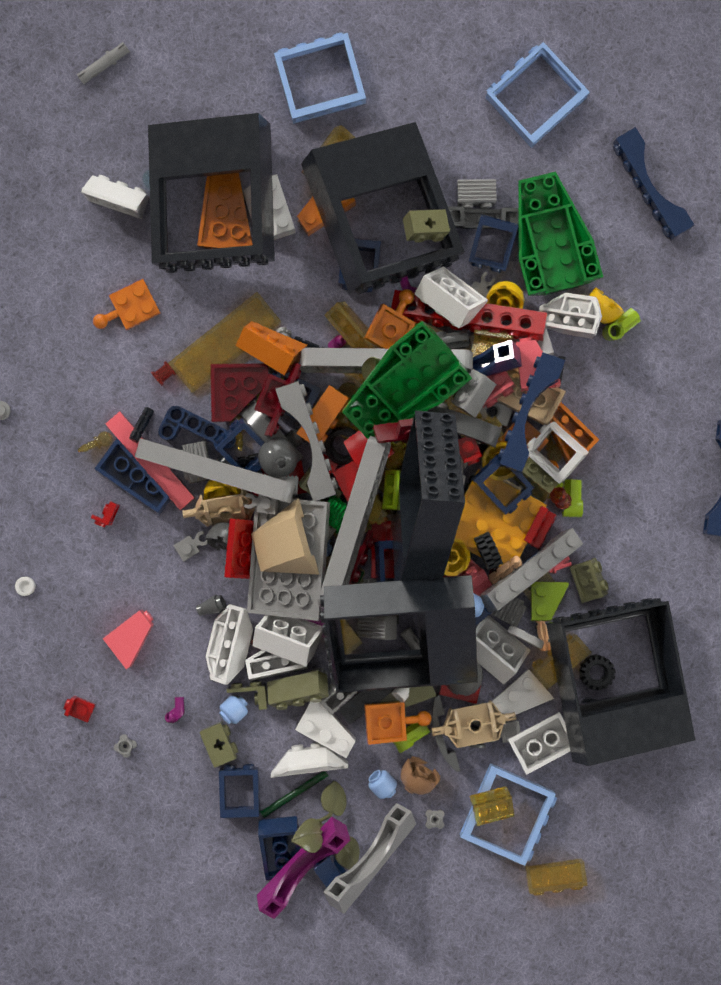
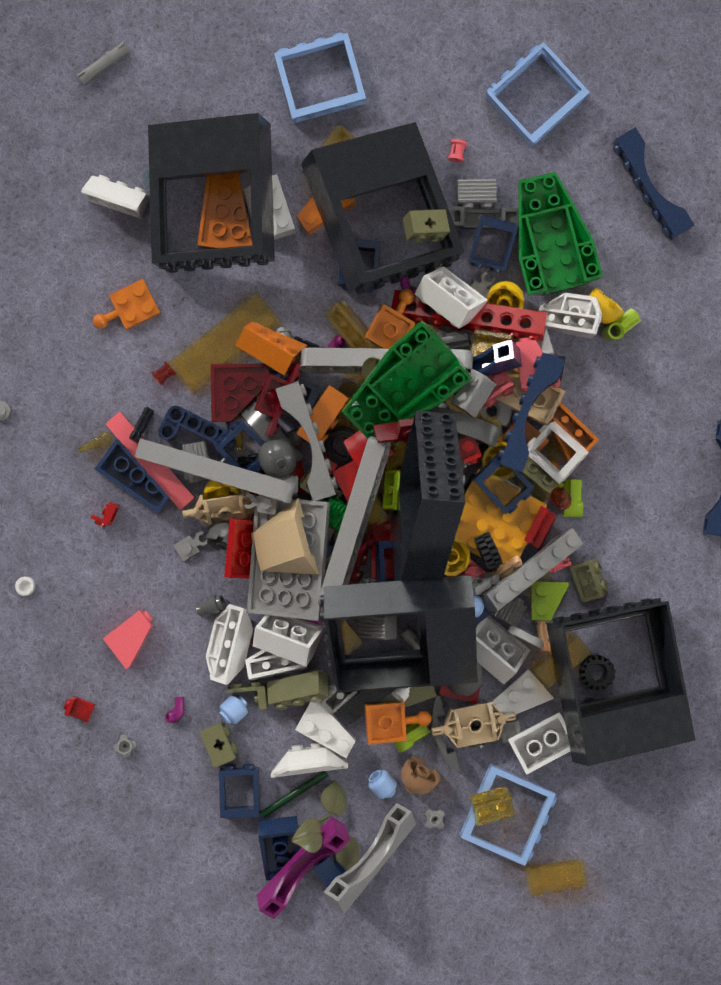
(457, 150): none -> coral bush
(483, 583): none -> light grey plate

